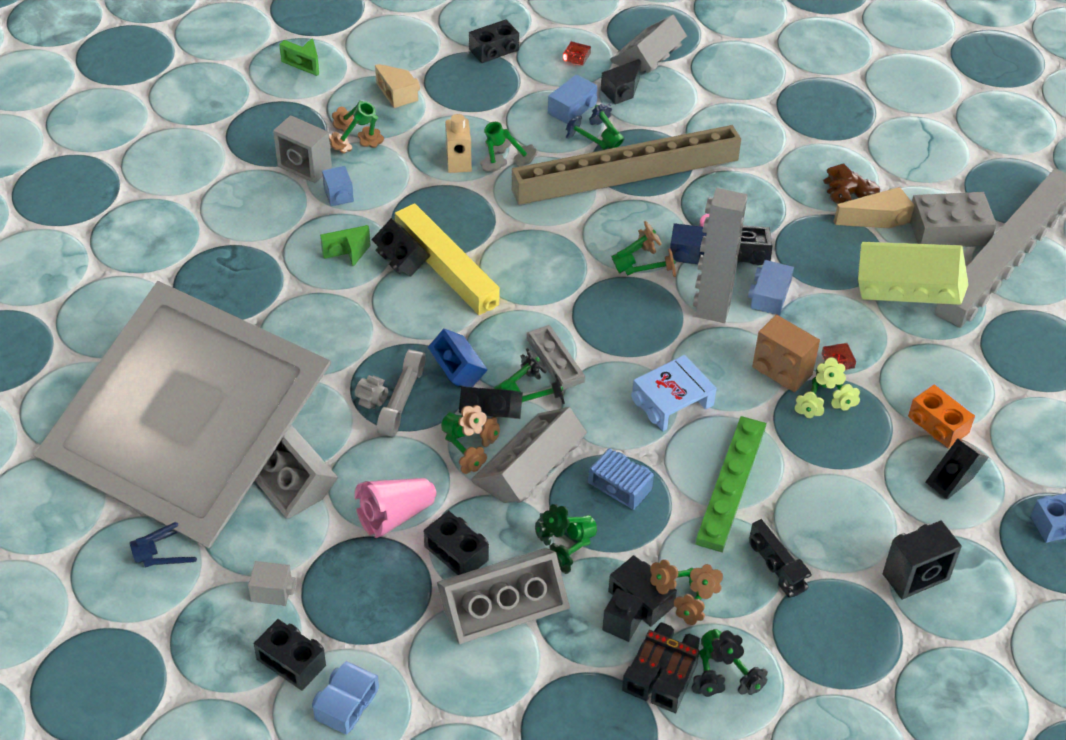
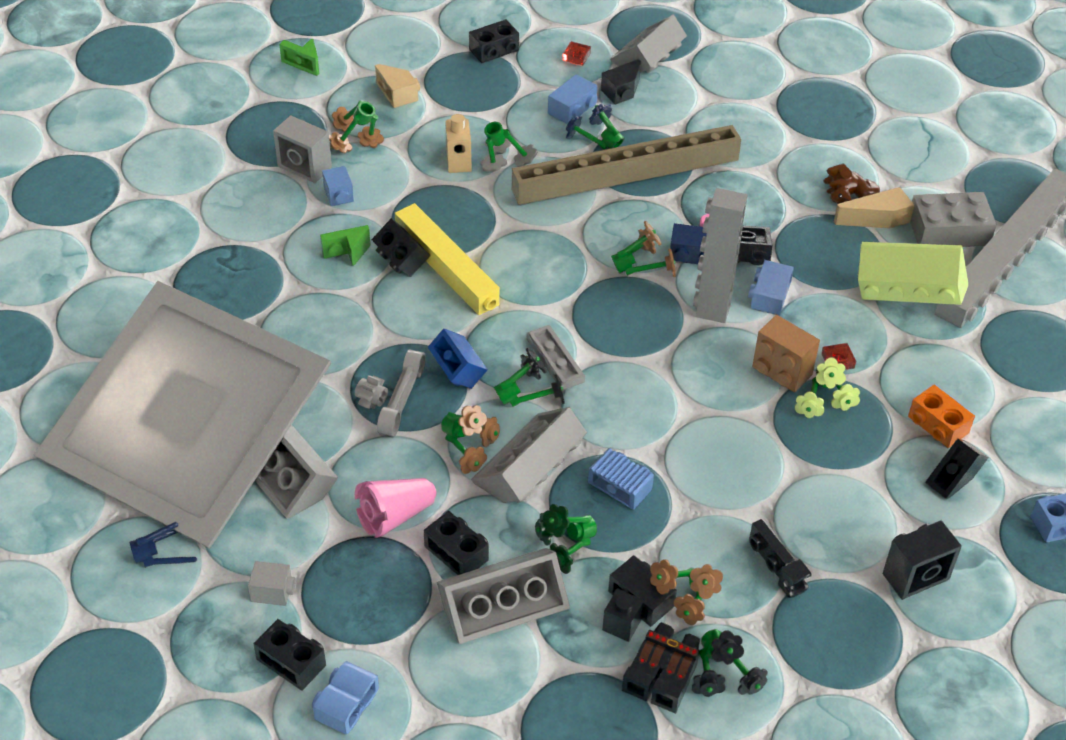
(492, 401): black brick -> none
(672, 389): light blue panel -> none
(731, 484): bright green plate -> none

